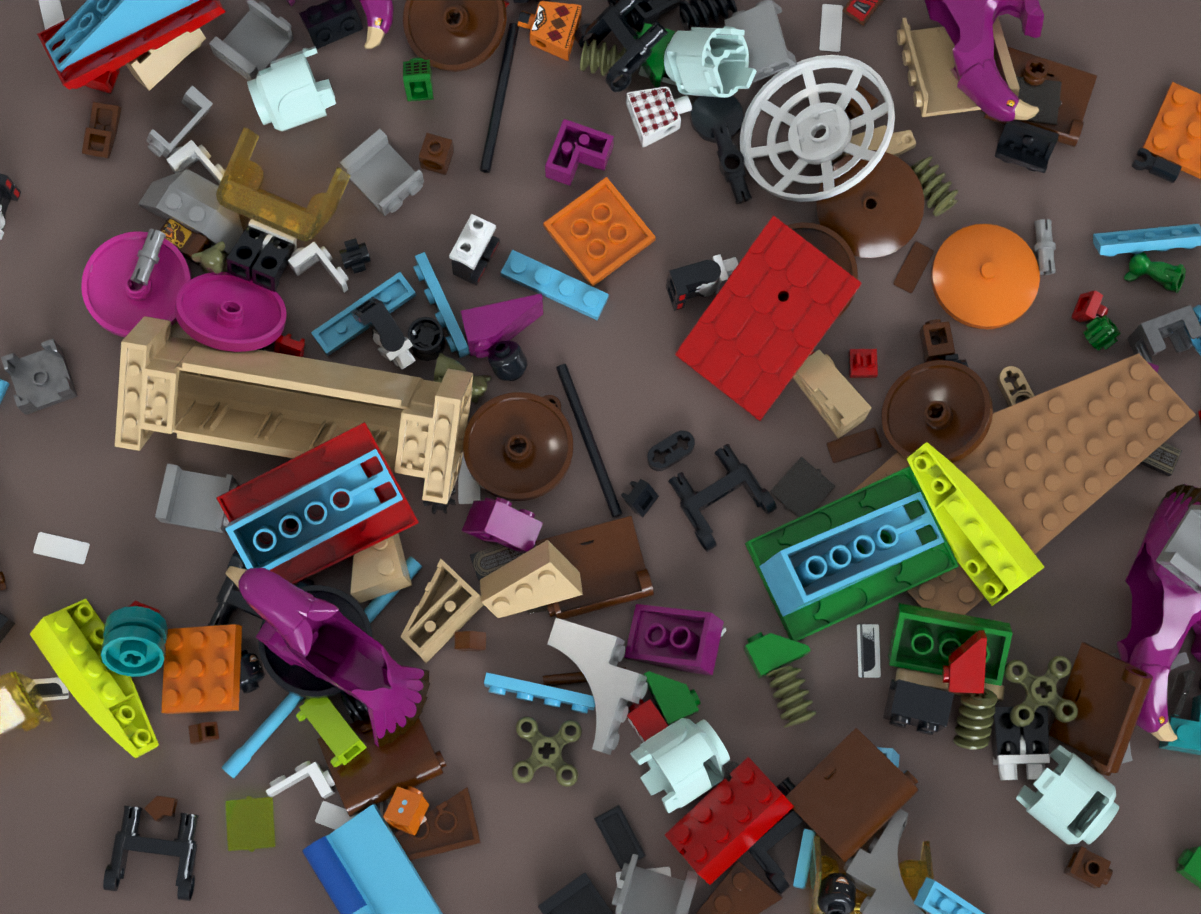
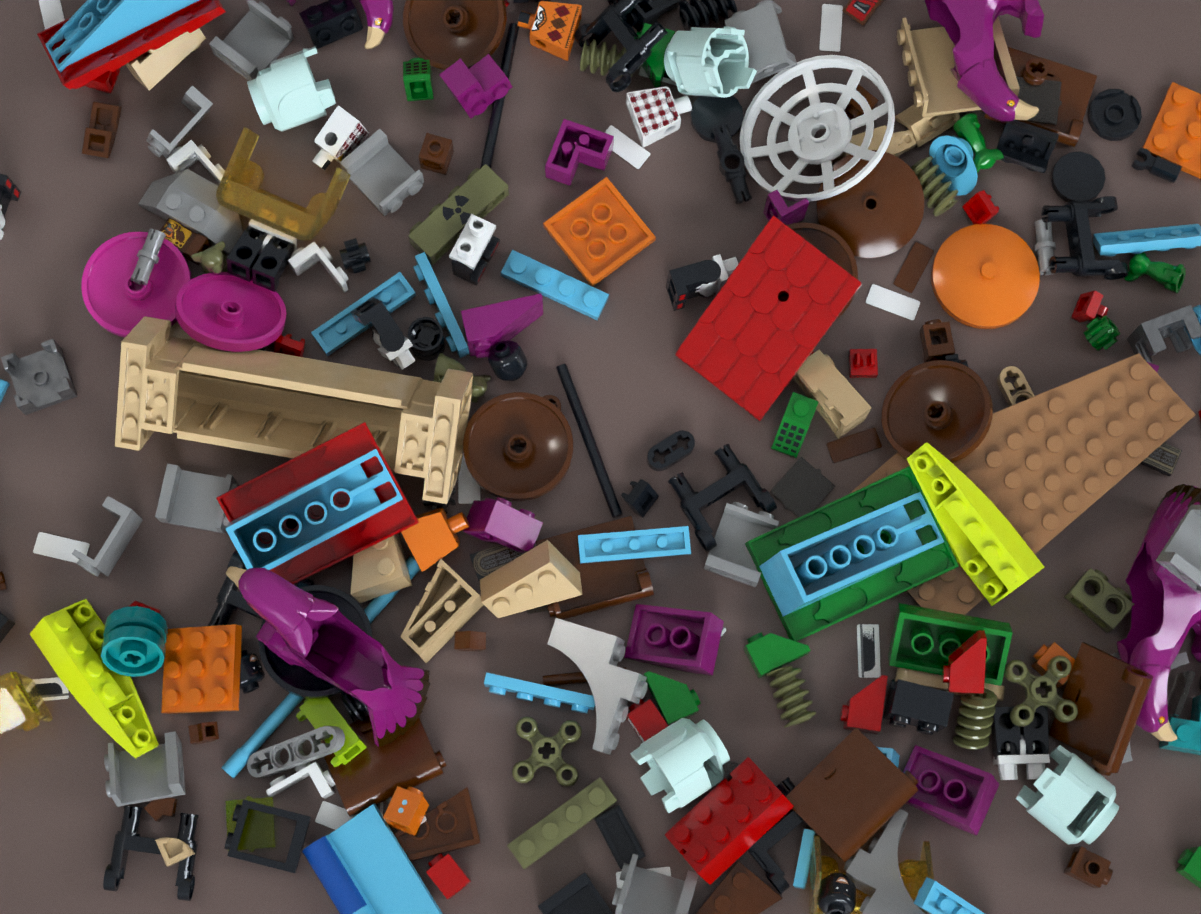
(115, 543): none -> light grey panel
(148, 777): none -> light grey panel
(173, 850): none -> tan tile
(295, 749): none -> light grey beam
(297, 843): none -> black window
(338, 138): none -> white torso
(434, 536): none -> orange torso
(446, 221): none -> olive brick
(447, 875): none -> red brick
(476, 86): none -> magenta brick
(562, 823): none -> olive brick
(627, 148): none -> white sticker
(634, 544): none -> medium azure plate
(731, 555): none -> light grey panel
(788, 215): none -> magenta panel
(794, 425): none -> green slope
(866, 708): none -> red slope
(892, 302): none -> white sticker
(925, 127): none -> tan panel
(951, 789): none -> magenta slope
(956, 161): none -> medium azure piece
(968, 129): none -> green animal
(980, 208): none -> red tile
(1045, 654): none -> orange brick
(1078, 177): none -> black tile
(1082, 257): none -> black connector
(1095, 606): none -> olive brick
(1114, 114): none -> black tile

